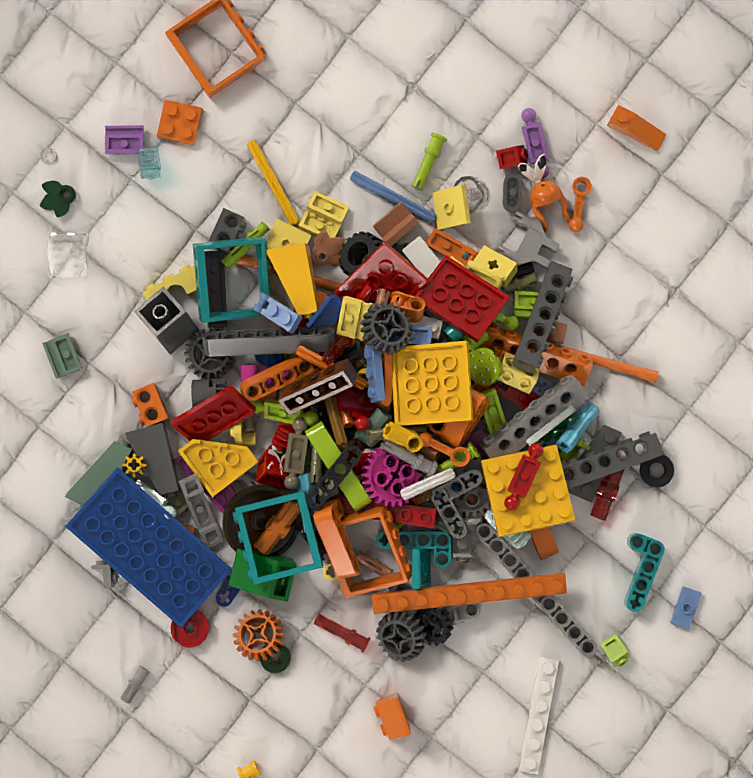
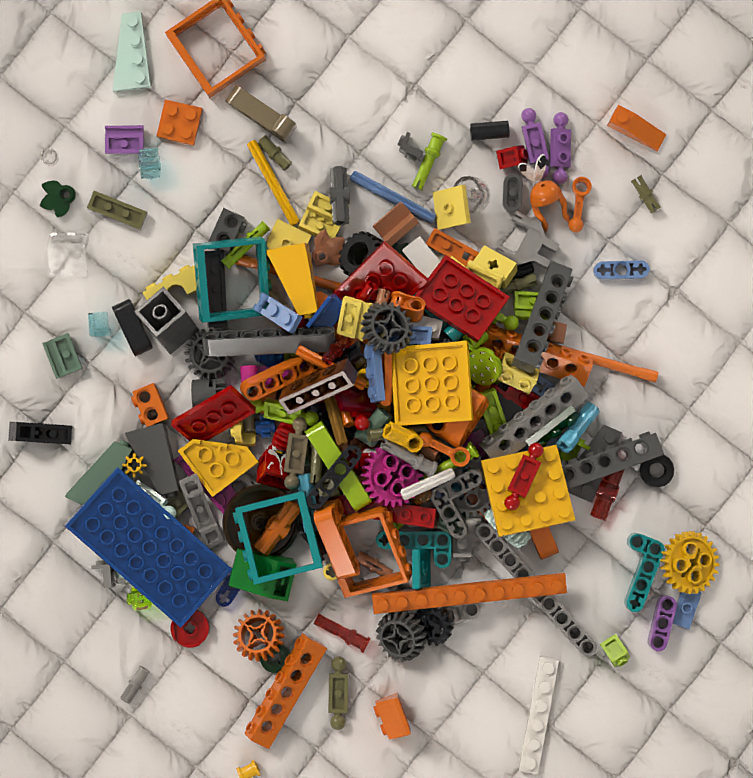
(40, 433): none -> black slope
(99, 324): none -> clear light blue panel
(117, 210): none -> olive plate
(131, 59): none -> light aqua wing
(132, 327): none -> black beam
(137, 600): none -> clear neon green head
(261, 114): none -> dark tan beam
(265, 427): none -> blue gear
(275, 153): none -> olive pin
(285, 701): none -> orange brick
(338, 693): none -> olive plate
(339, 196): none -> dark grey piece
(411, 153): none -> dark grey bracket
(489, 130): none -> black axle
(560, 148): none -> medium lavender plate
(635, 274): none -> medium blue beam
(645, 194): none -> olive pin
(660, 613): none -> medium lavender beam
(689, 562): none -> yellow gear

